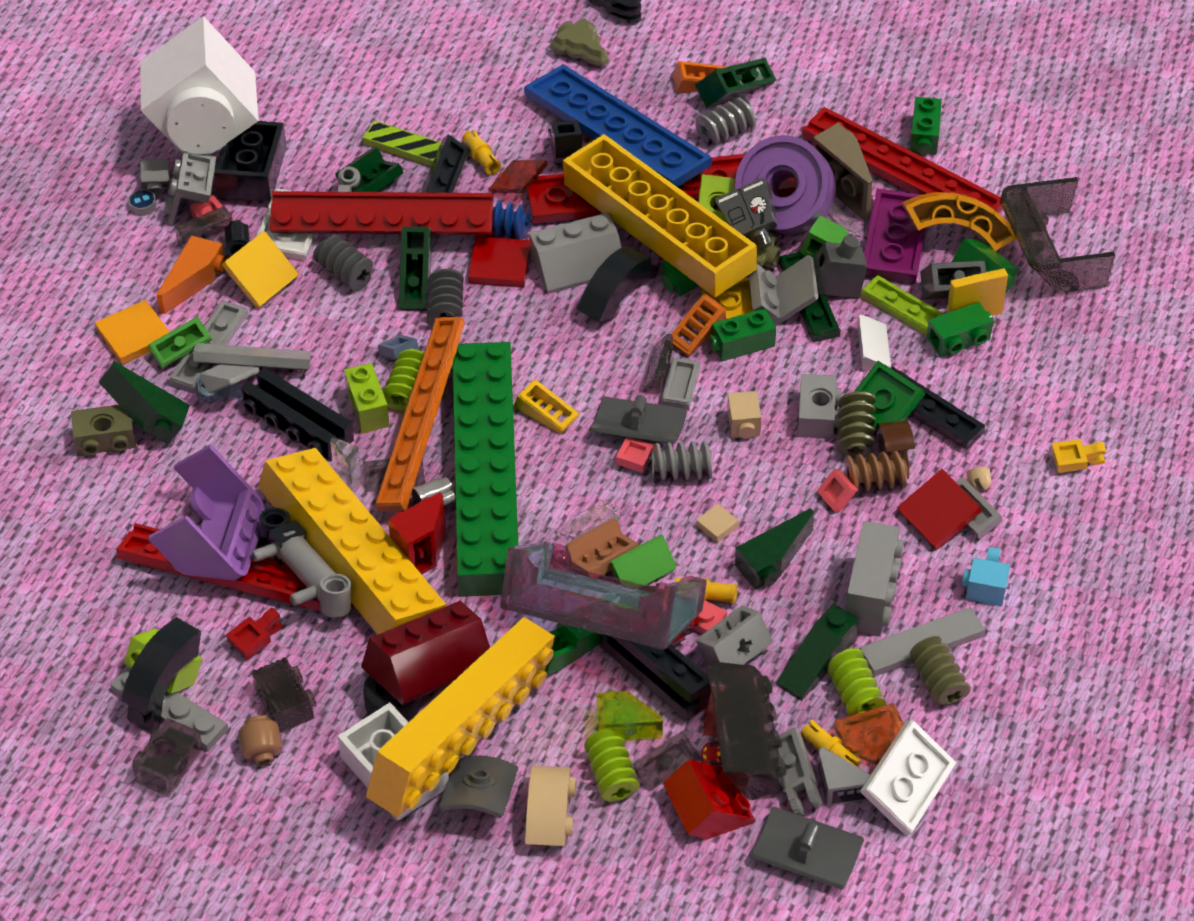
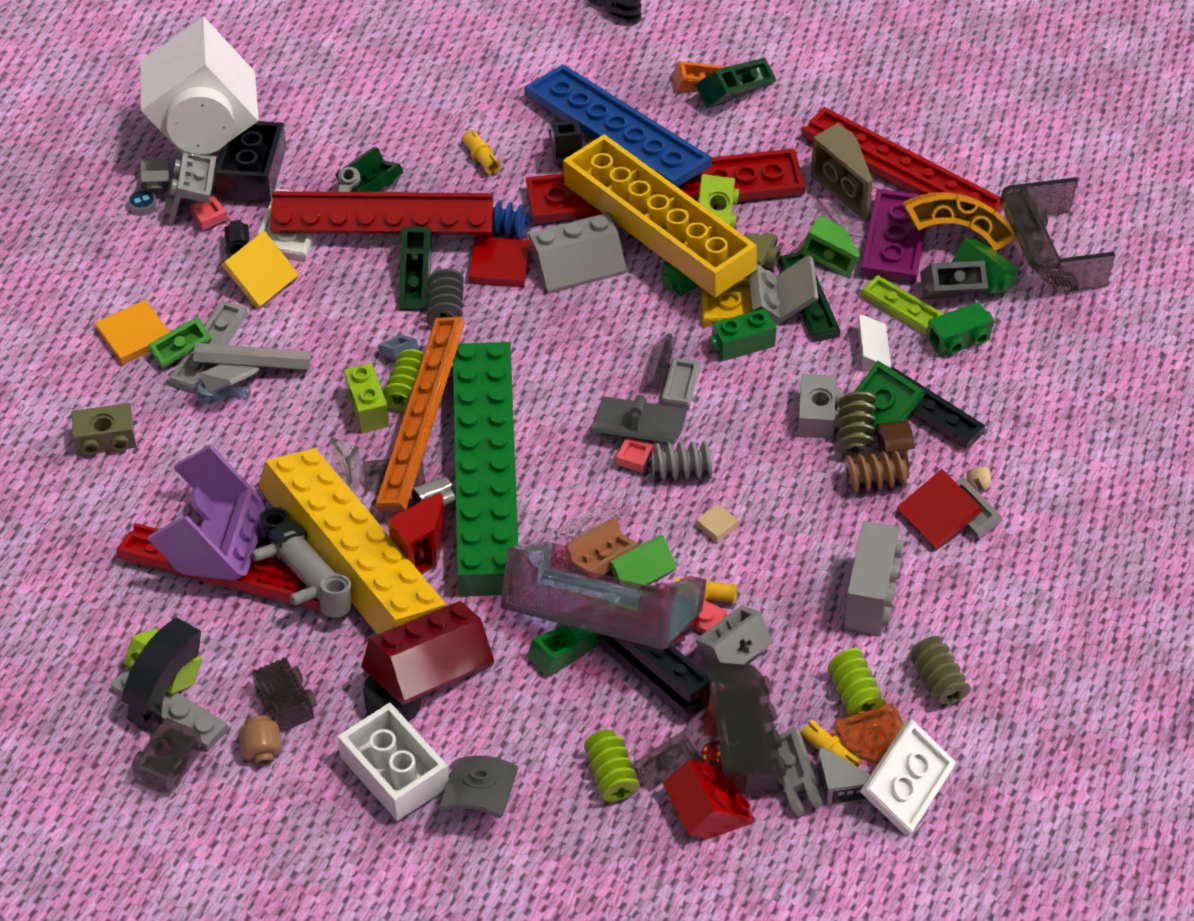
(145, 403): dark green slope -> none
(192, 272): orange slope -> none
(203, 226): clear smoke slope -> none
(253, 636): red plate -> none
(295, 413): black brick -> none
(344, 262): dark grey piece -> none
(401, 143): lime tile -> none
(446, 166): black plate -> none
(460, 717): yellow brick -> none
(518, 176): clear red piece -> none
(543, 395): yellow slope -> none
(548, 805): tan brick -> none
(580, 42): olive rock -> none
(612, 282): black arch -> none
(628, 716): clear neon green slope -> none
(698, 310): orange slope -> none
(724, 120): light grey piece -> none
(744, 414): tan brick -> none
(751, 211): dark grey torso -> none
(770, 553): dark green slope -> none
(786, 158): medium lavender piece -> none
(808, 848): dark grey shield -> none
(829, 636): dark green slope -> none
(837, 490): coral plate -> none
(840, 268): dark grey torso -> none
(895, 650): light grey tile -> none
(926, 125): green brick -> none
(986, 288): yellow tile -> none
(987, 579): medium azure brick -> none
(1074, 456): yellow plate -> none

